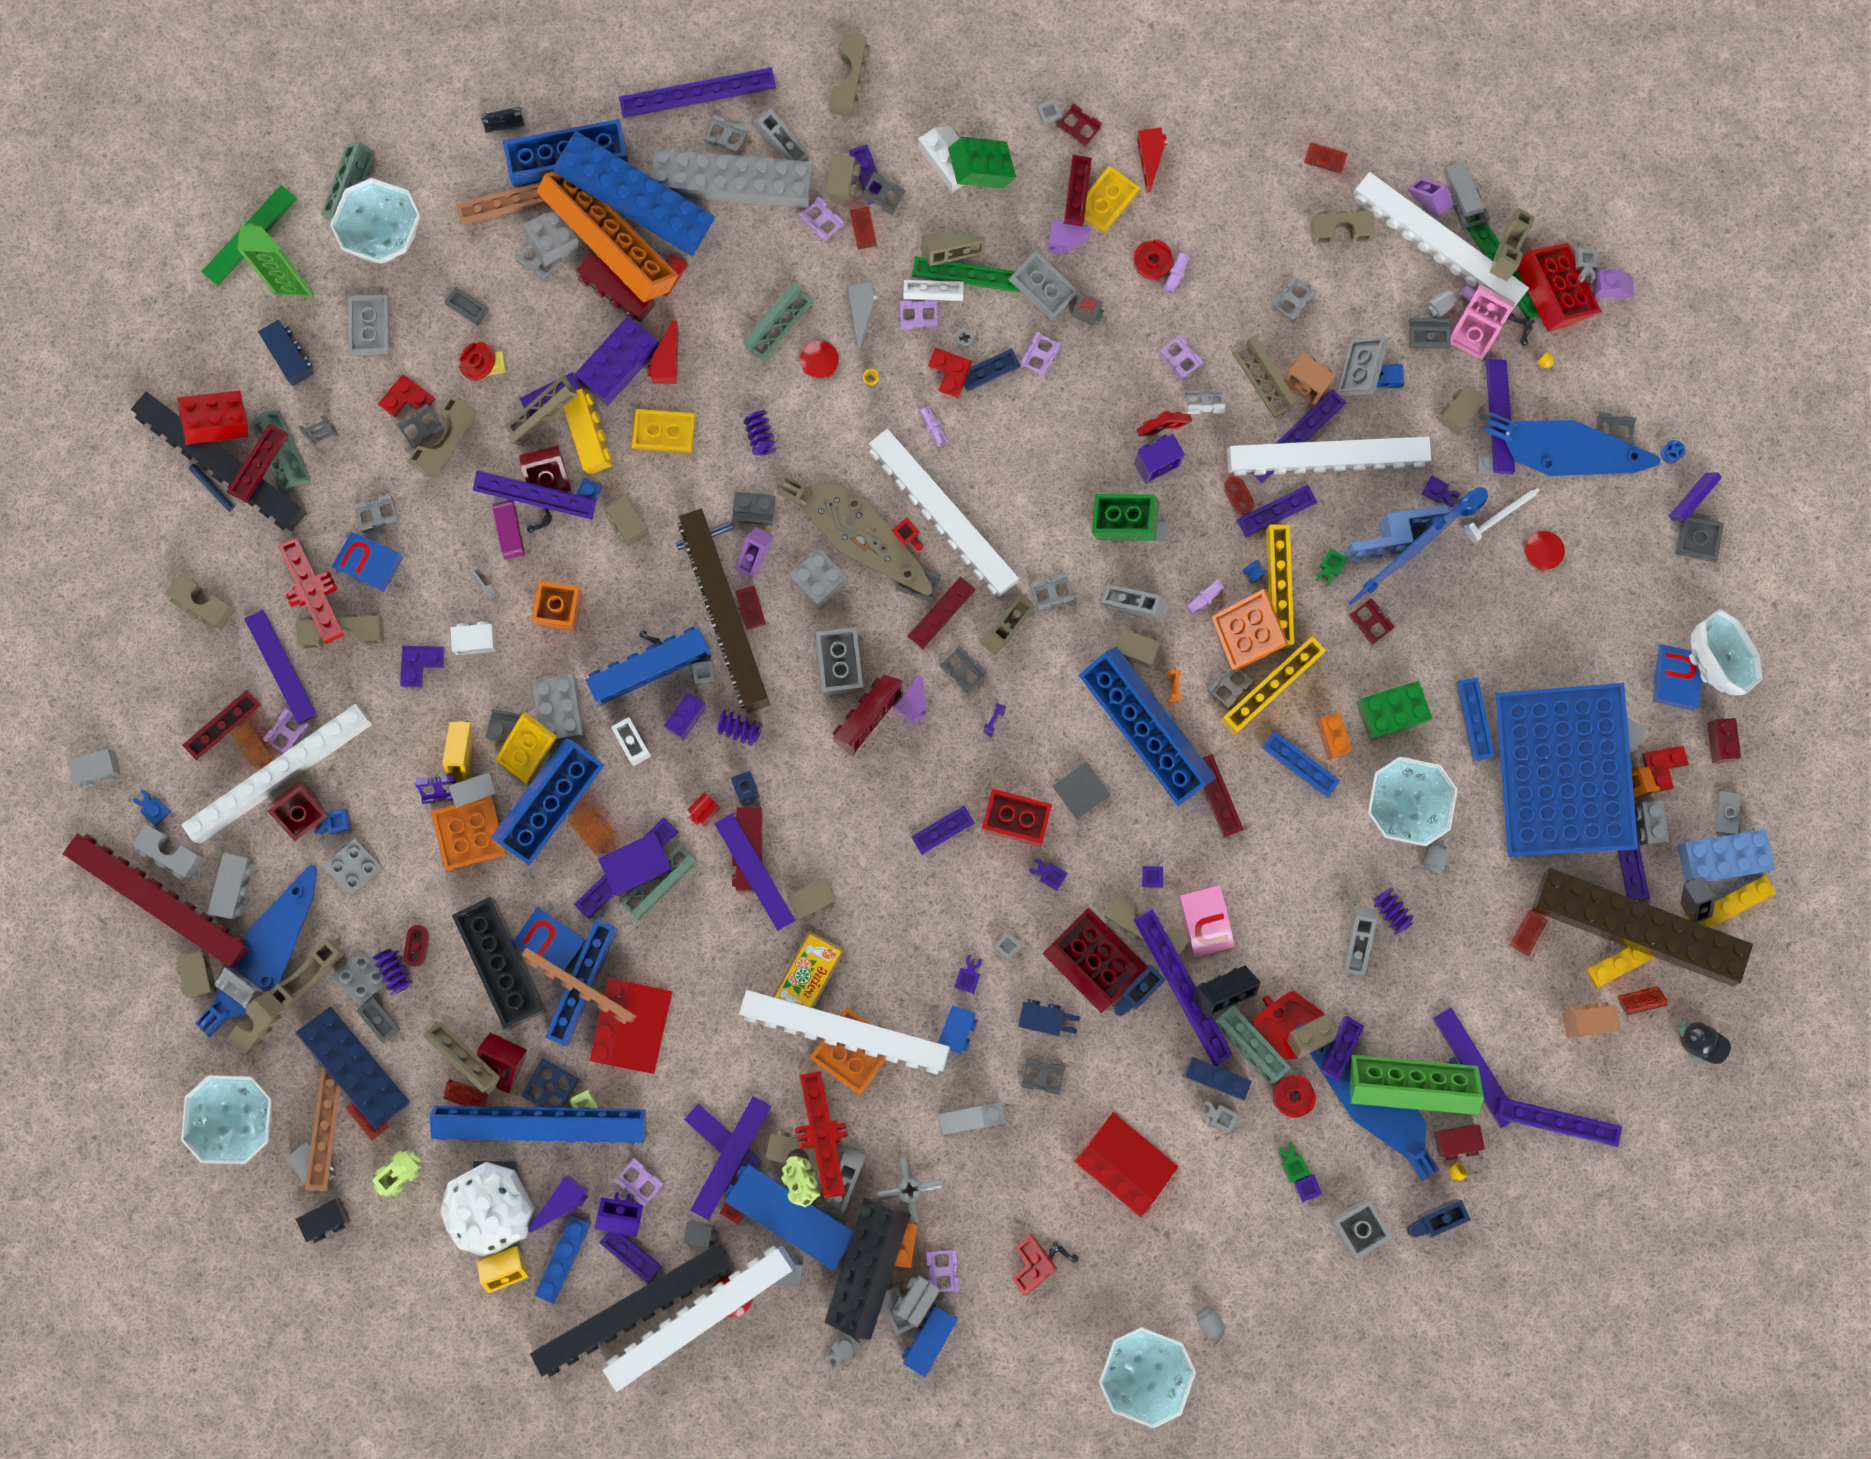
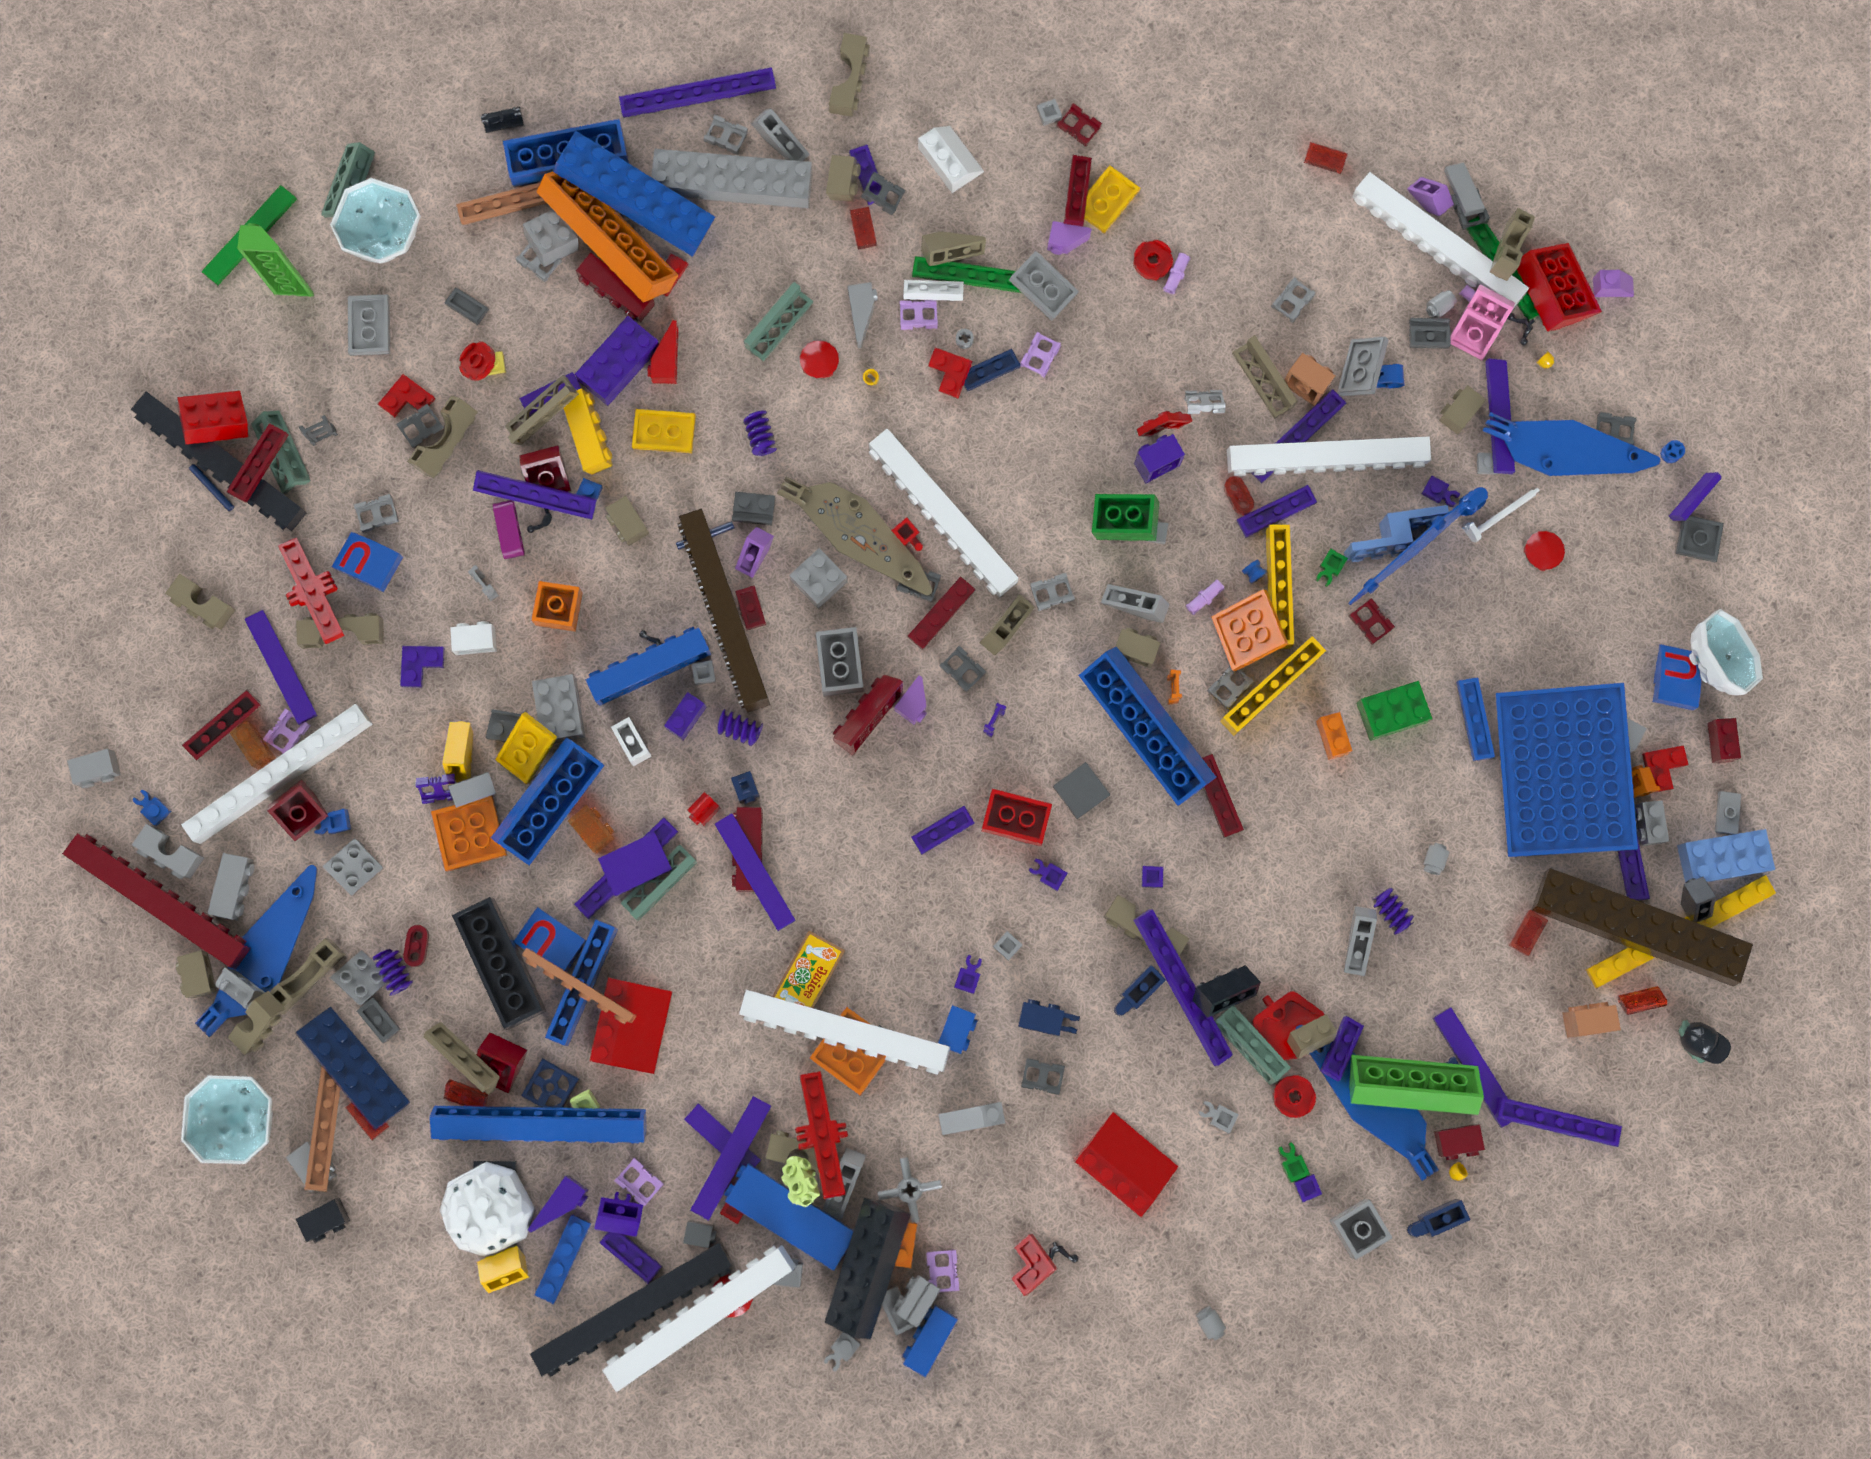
(286, 352): dark blue brick -> none
(403, 1168): yellowish green brick -> none
(811, 900): dark tan brick -> none
(826, 215): lavender piece -> none
(933, 426): lavender pin -> none
(981, 162): green brick -> none
(1088, 309): dark grey brick -> none
(1095, 960): dark red slope -> none
(1147, 1377): clear light blue rock -> none
(1151, 147): red slope -> none
(1175, 361): lavender piece -> none
(1206, 921): bright pink slope -> none
(1217, 1078): dark blue brick -> none
(1300, 764): blue plate -> none
(1358, 223): dark tan arch -> none
(1412, 801): clear light blue rock -> none
(1587, 262): light grey plate -> none

